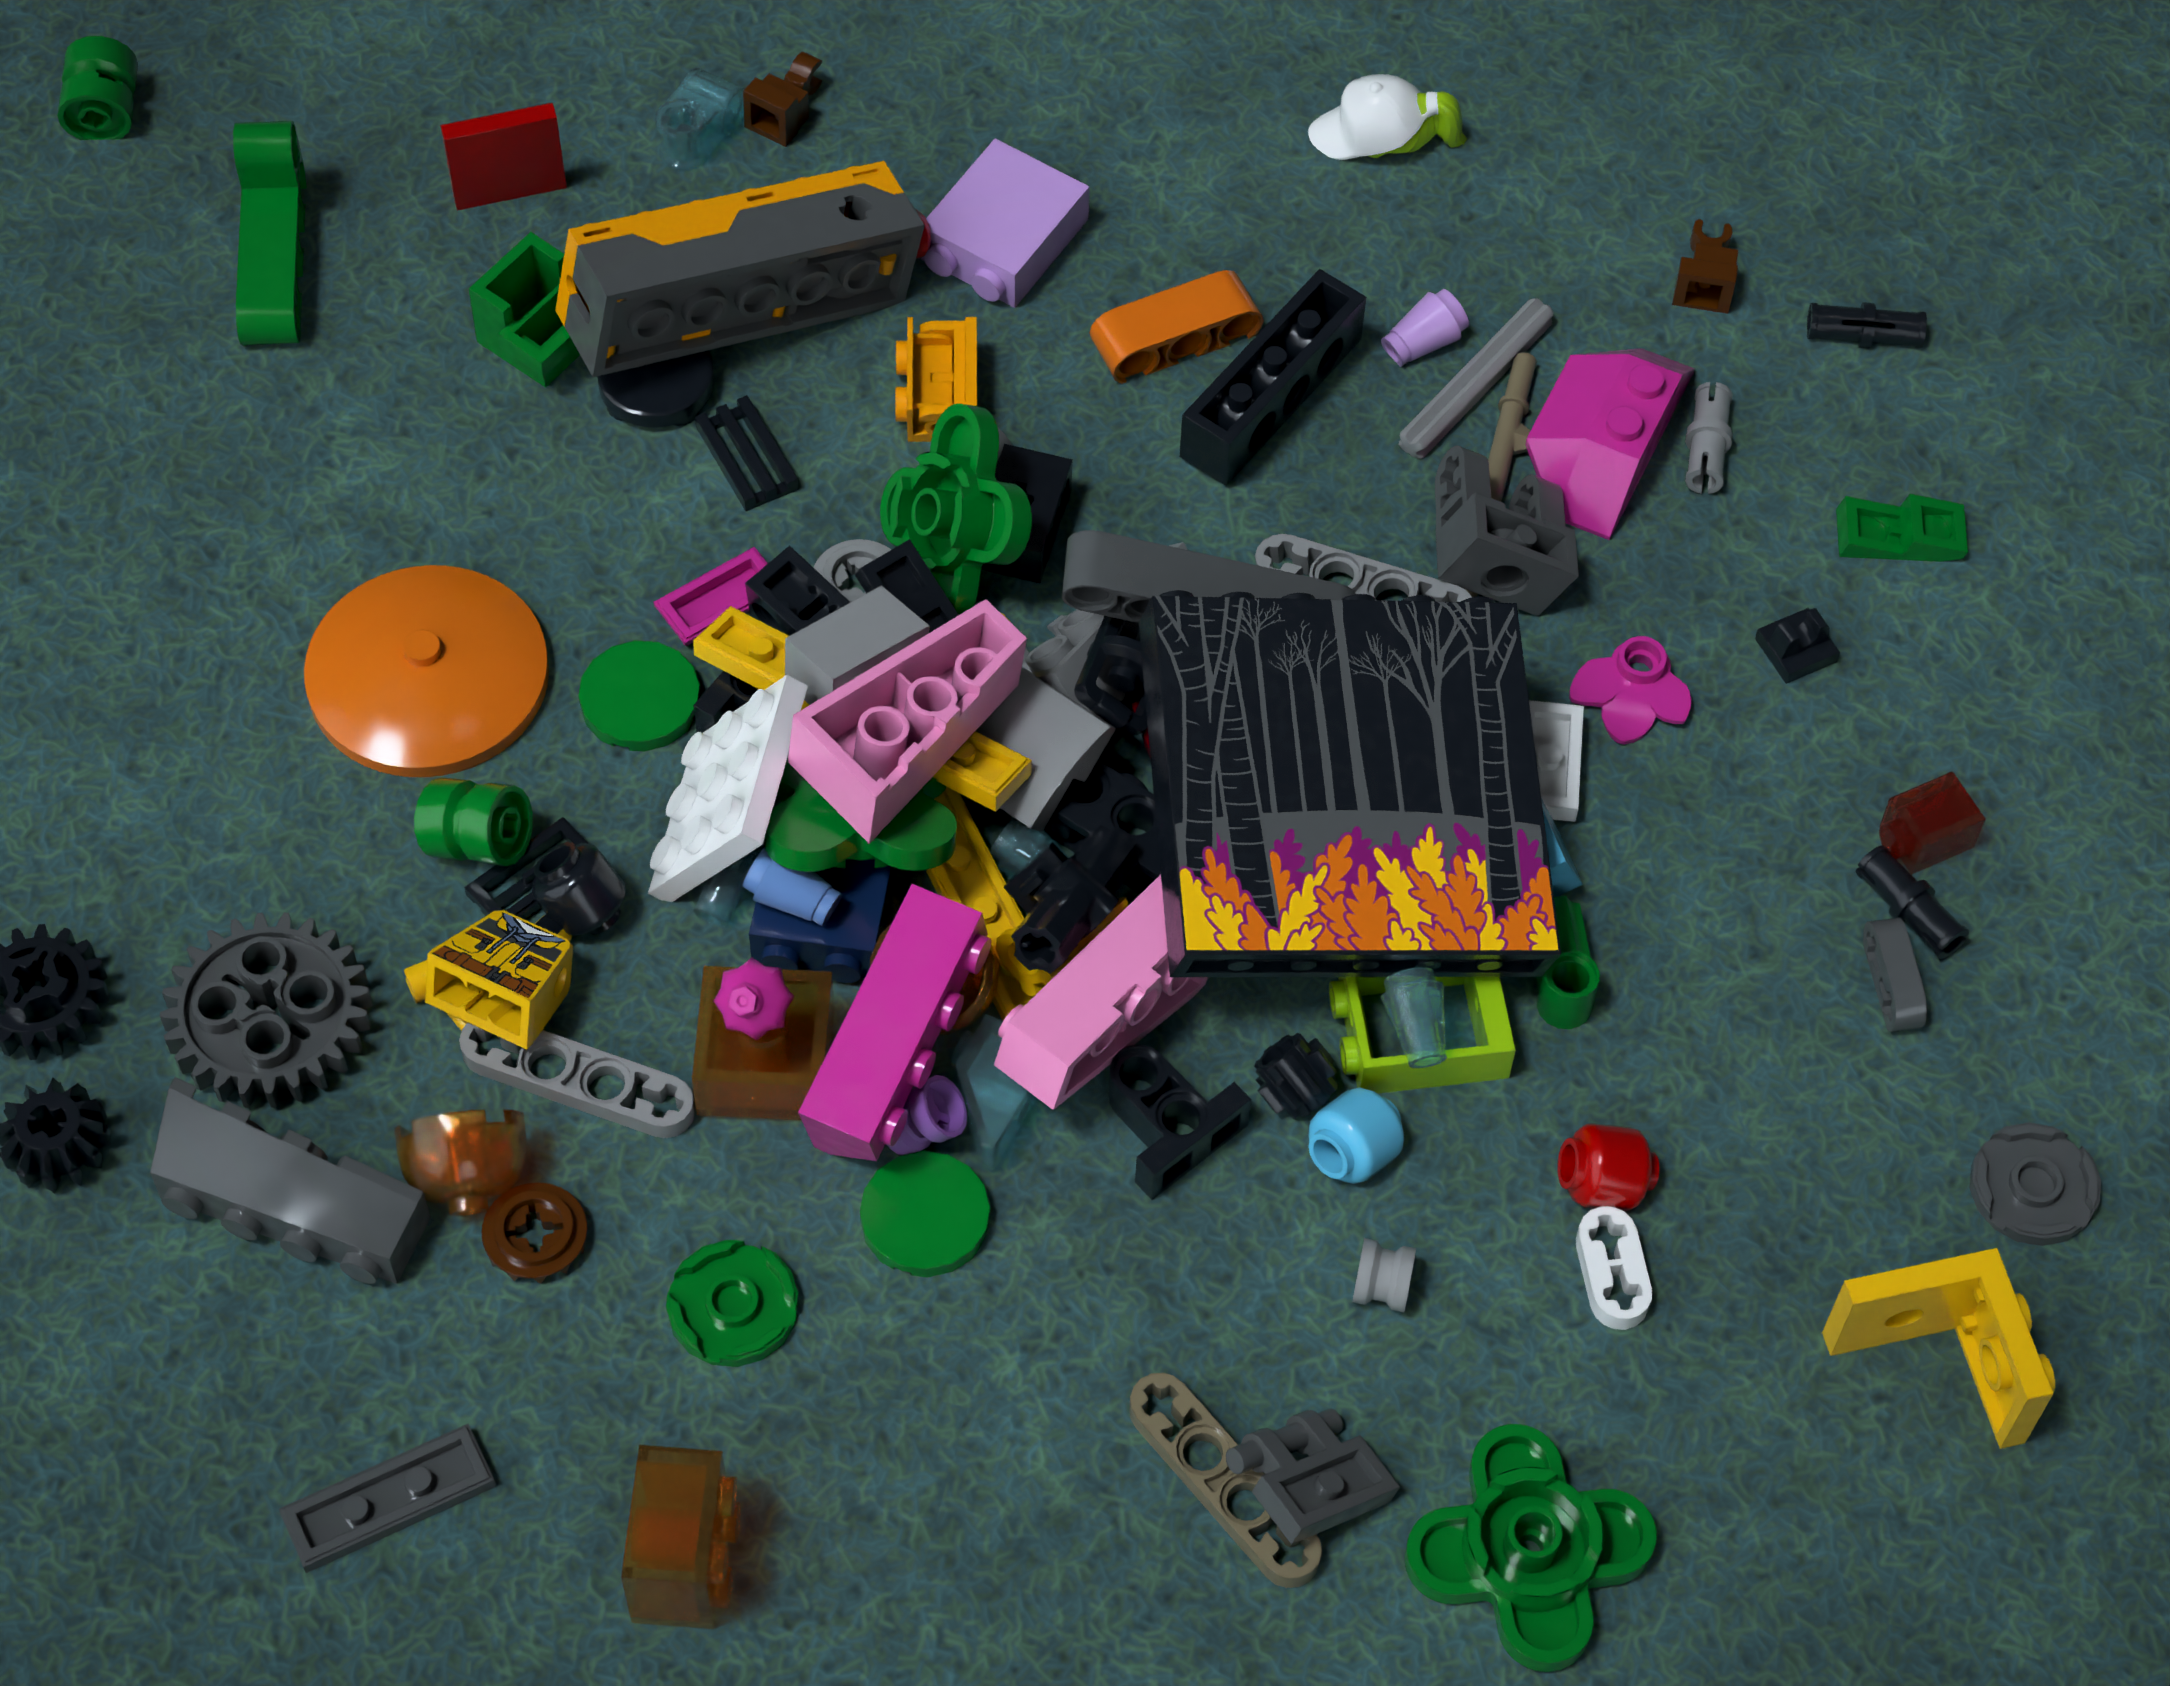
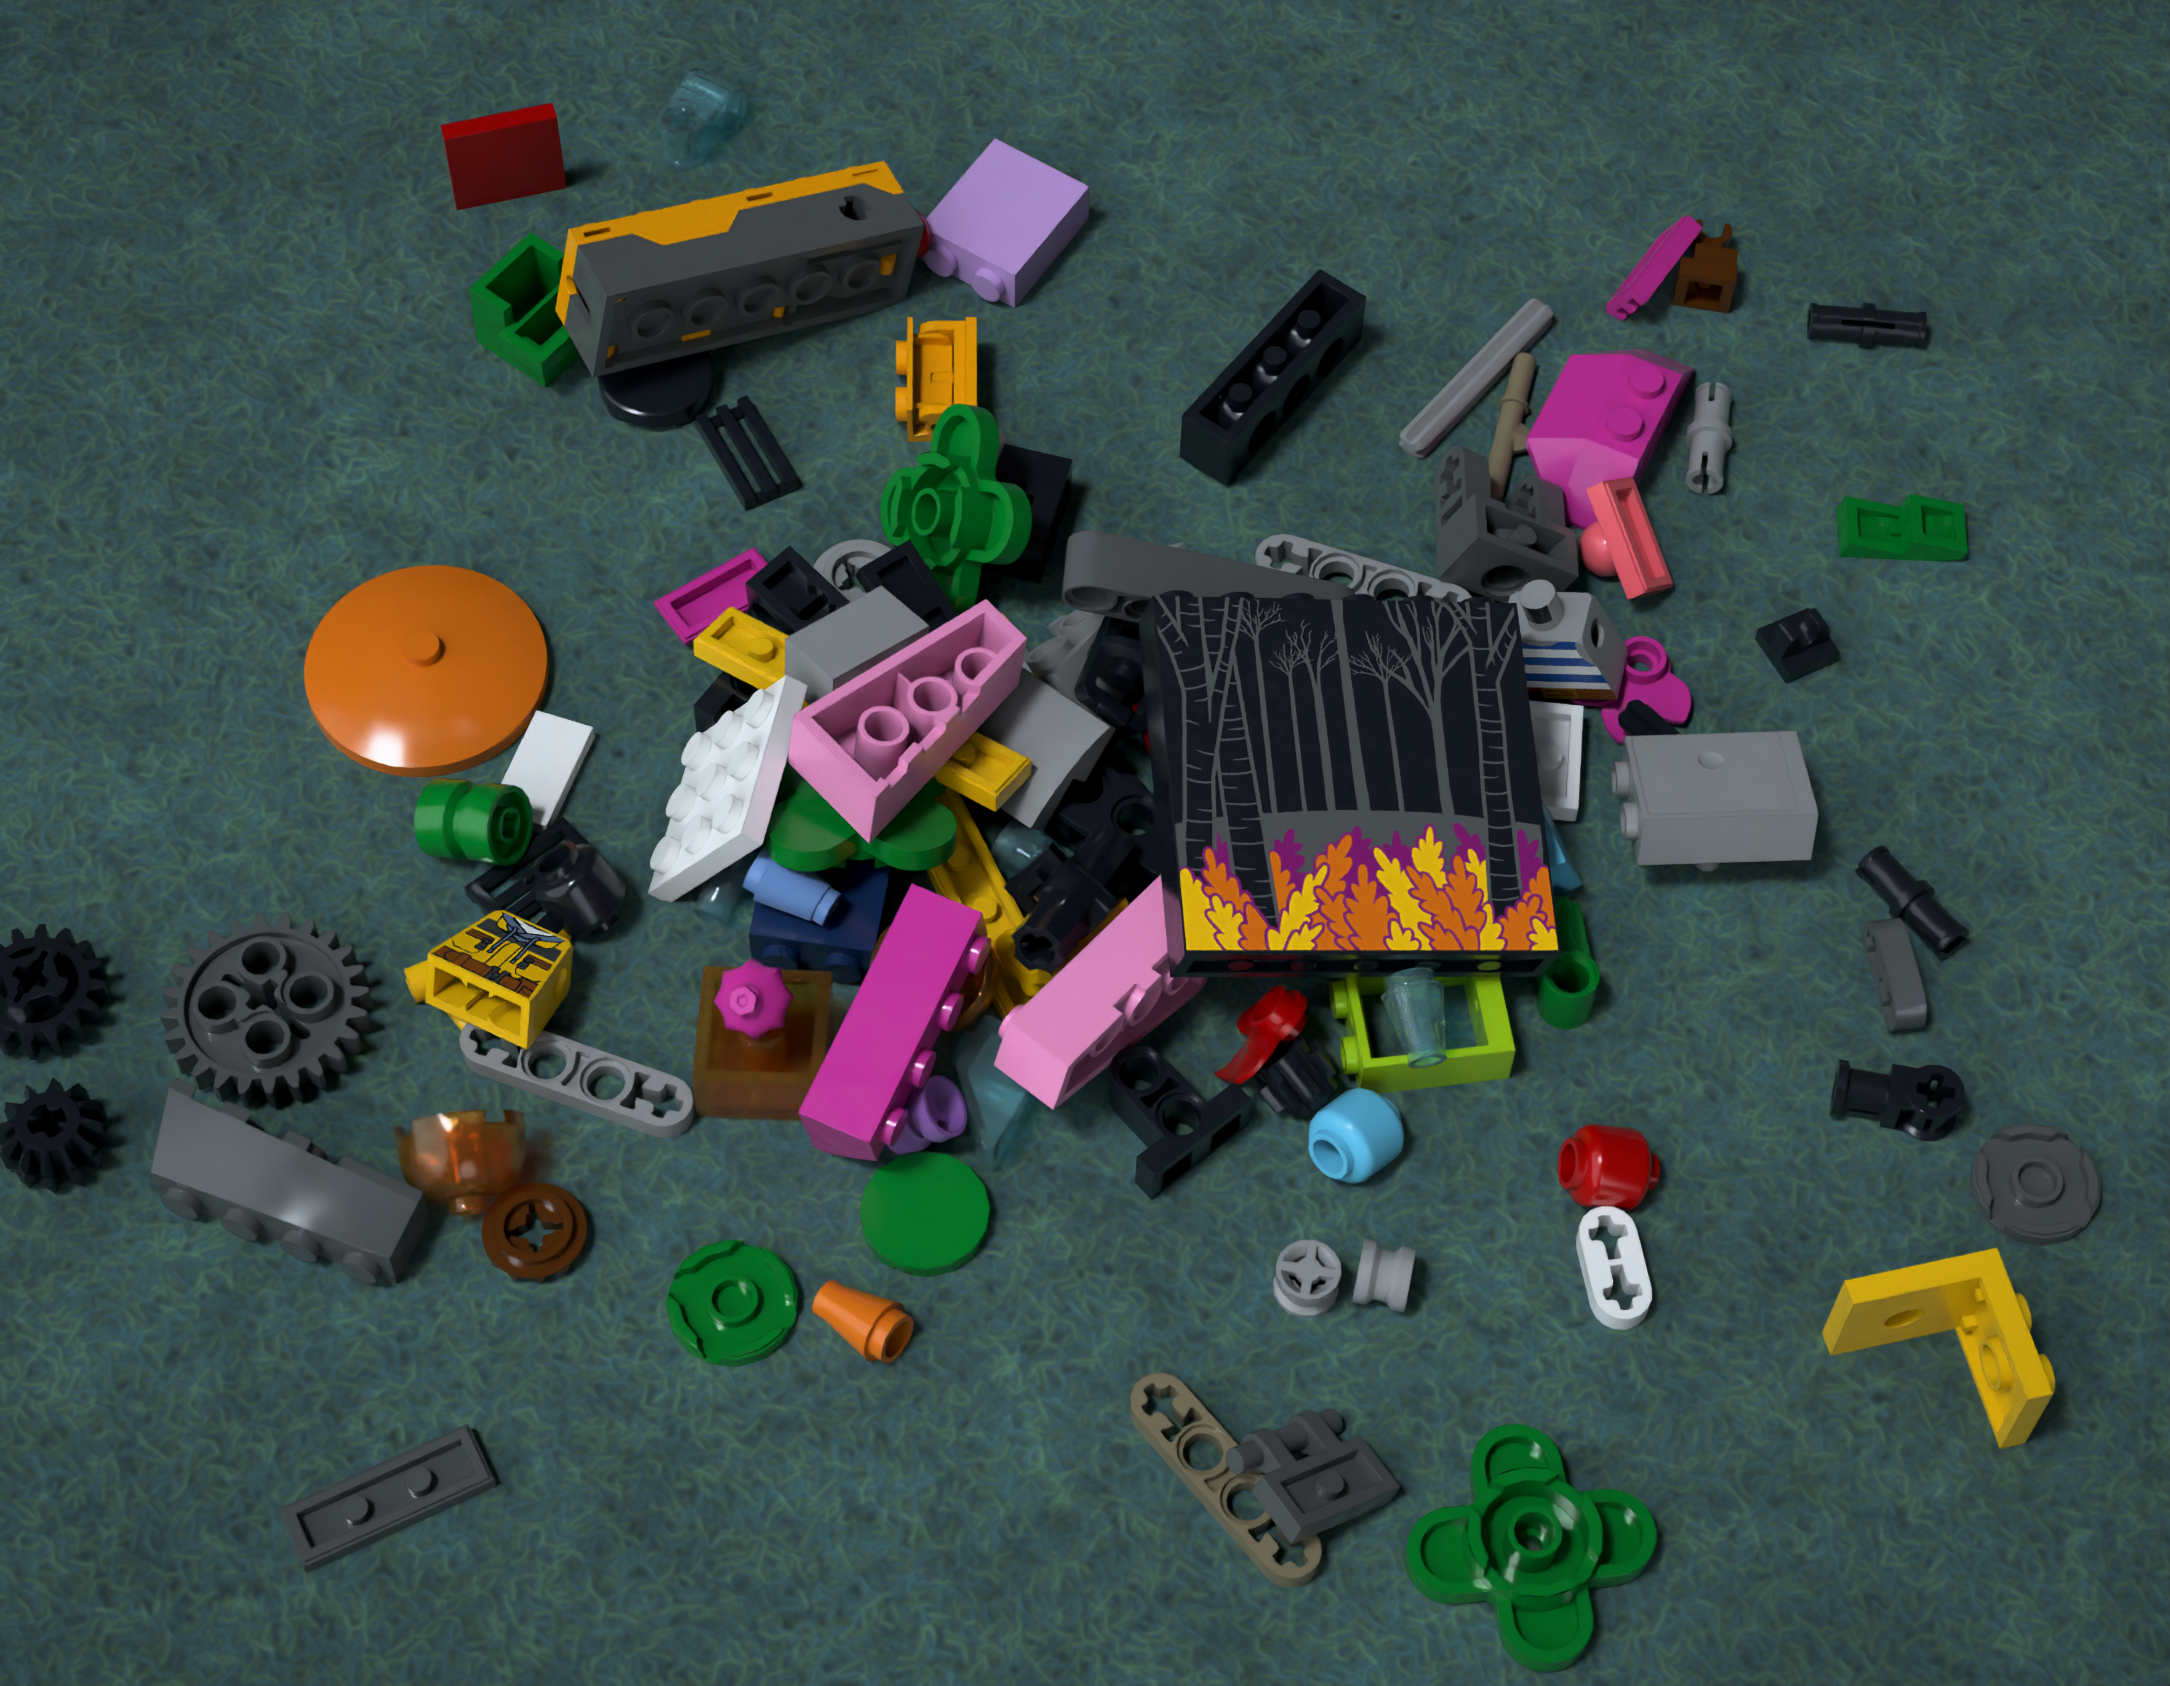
(97, 89): green wheel -> none
(269, 230): green beam -> none
(548, 764): none -> white tile
(639, 695): green tile -> none
(680, 1537): clear orange brick -> none
(781, 106): reddish brown piece -> none
(868, 1322): none -> orange cone
(1174, 324): orange beam -> none
(1271, 1020): none -> red plate
(1309, 1264): none -> light grey wheel
(1384, 117): white hair -> none
(1426, 328): lavender cone -> none
(1568, 644): none -> torso
(1623, 540): none -> coral tile
(1653, 267): none -> dark pink tile
(1711, 794): none -> light grey piece
(1900, 1097): none -> black connector
(1931, 823): clear red brick -> none

